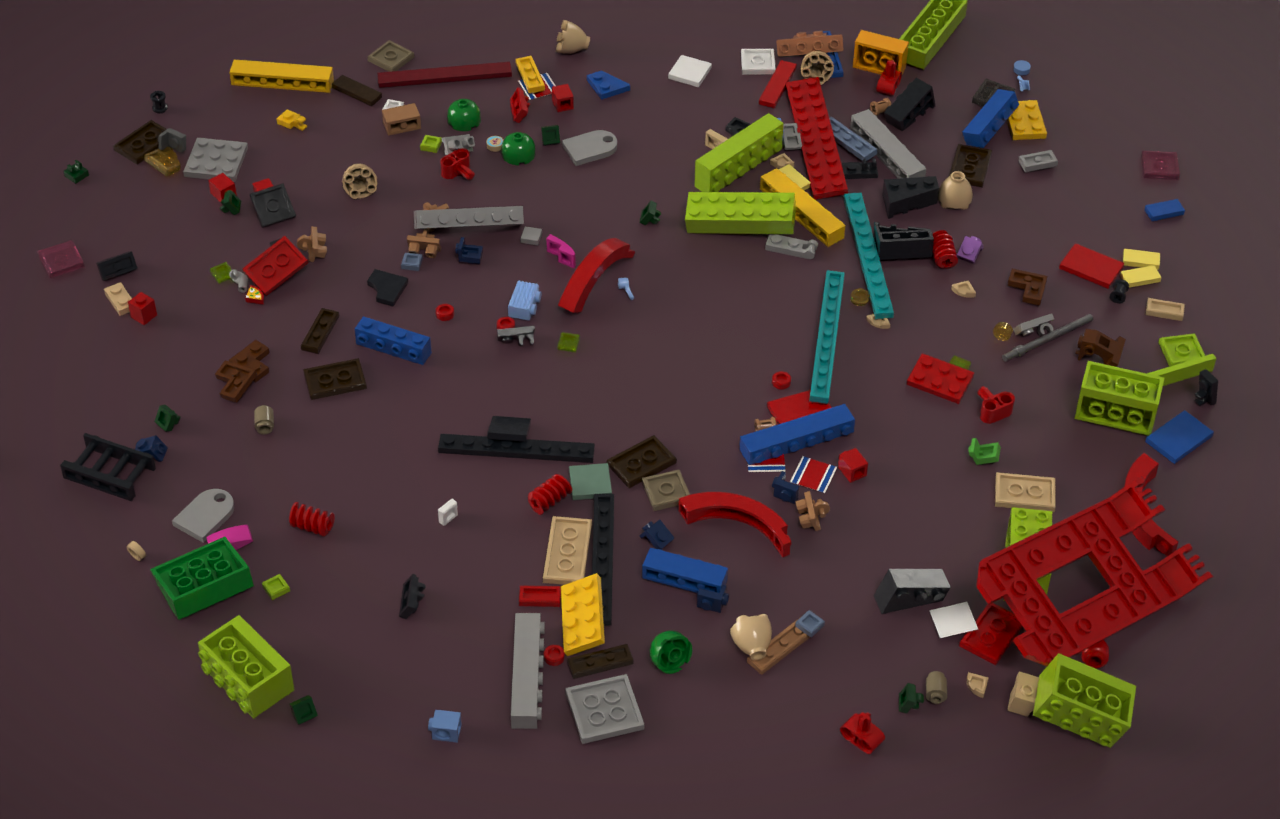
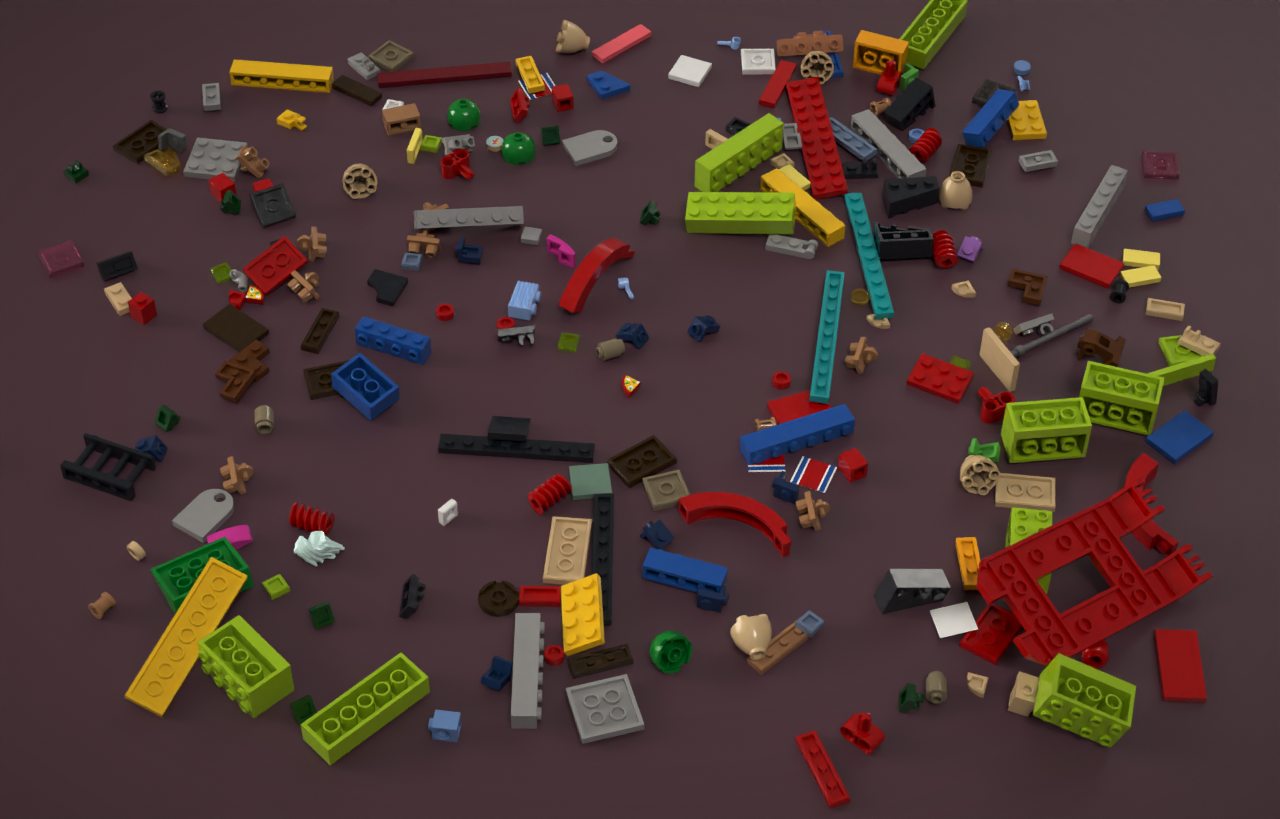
(103, 604): none -> medium nougat bush
(178, 646): none -> yellow plate
(211, 97): none -> light grey plate
(235, 328): none -> dark brown tile
(237, 299): none -> red tile
(238, 475): none -> medium nougat hips
(251, 162): none -> medium nougat hips
(308, 291): none -> medium nougat hips
(316, 548): none -> light aqua hair
(321, 615): none -> dark green tile
(363, 66): none -> light grey plate
(365, 386): none -> blue brick
(365, 708): none -> lime brick
(414, 145): none -> light yellow tile
(498, 598): none -> dark brown tile
(498, 674): none -> dark blue bracket
(610, 349): none -> dark tan brick
(621, 43): none -> coral tile
(630, 385): none -> tile
(633, 333): none -> dark blue bracket
(703, 325): none -> dark blue bracket
(735, 43): none -> light blue hand
(822, 769): none -> red tile
(861, 355): none -> medium nougat hips
(908, 76): none -> bright green bracket
(915, 134): none -> medium blue tile
(926, 145): none -> red piece
(968, 560): none -> light orange plate
(979, 474): none -> tan piece
(999, 359): none -> tan tile
(1046, 430): none -> lime brick
(1099, 206): none -> light grey brick
(1180, 665): none -> red tile
(1198, 342): none -> tan plate

